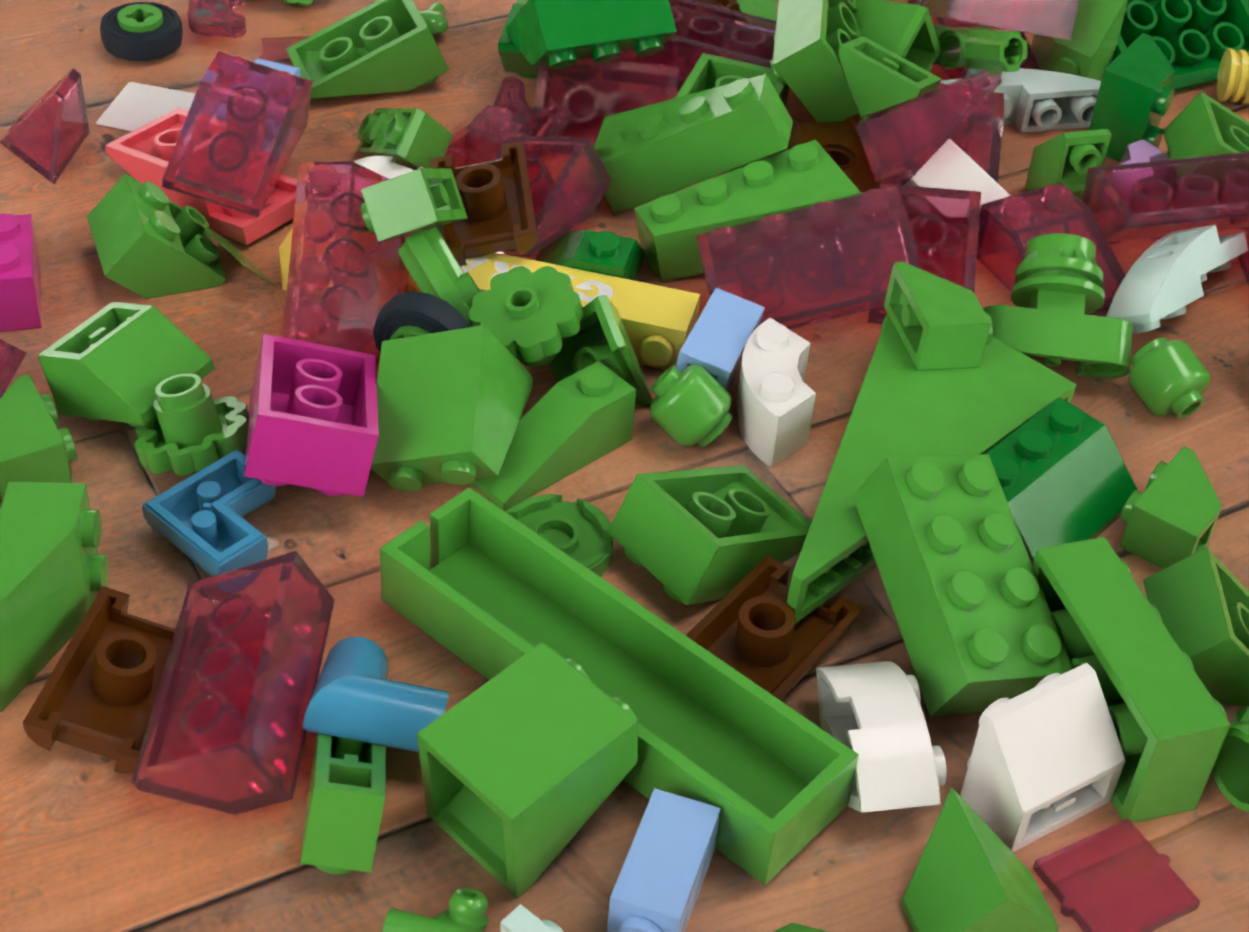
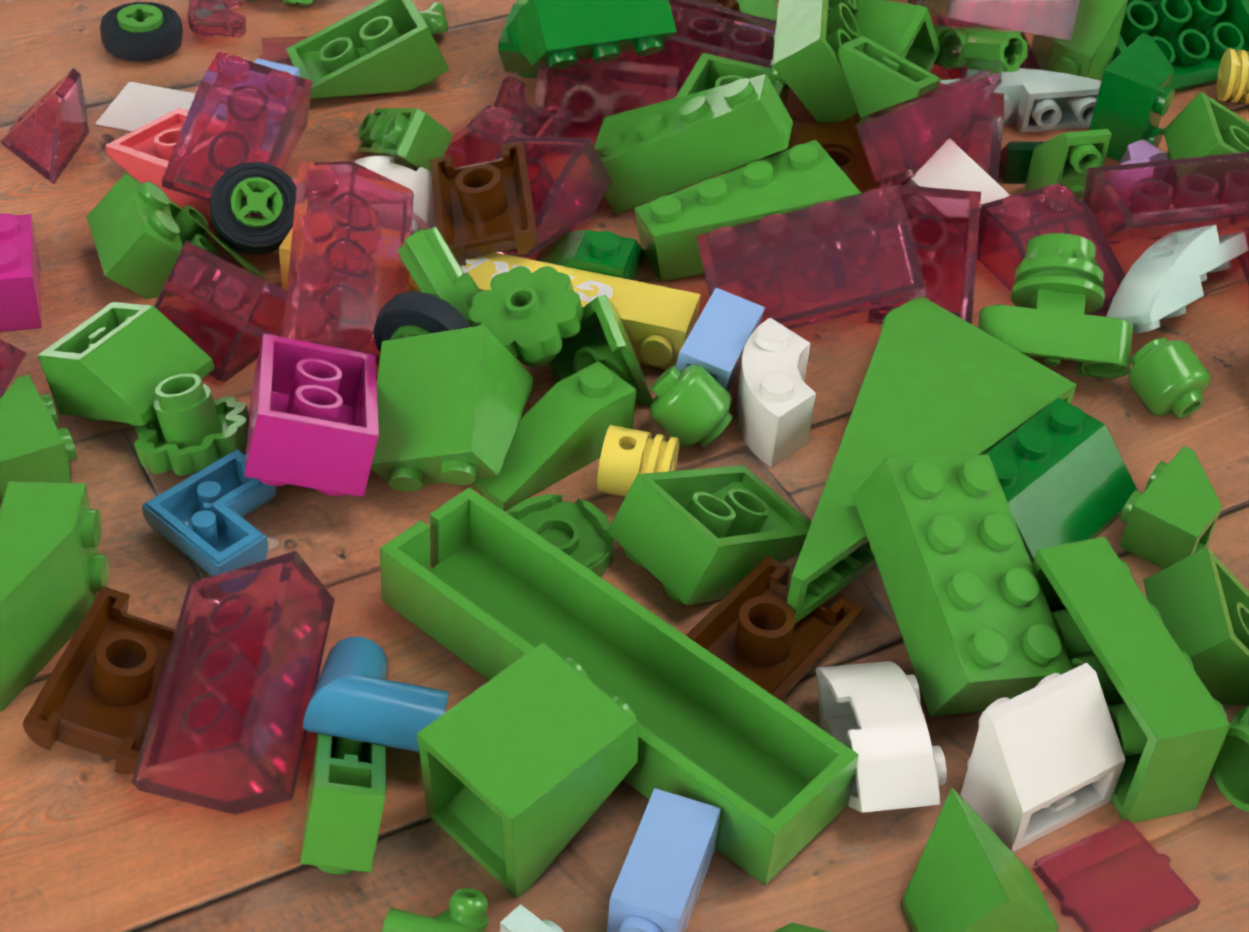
(222, 308): none -> clear pink slope
(256, 190): none -> black wheel
(412, 203): bright green slope -> none
(633, 453): none -> light yellow piece
(936, 319): bright green slope -> none
(1015, 161): none -> dark green slope

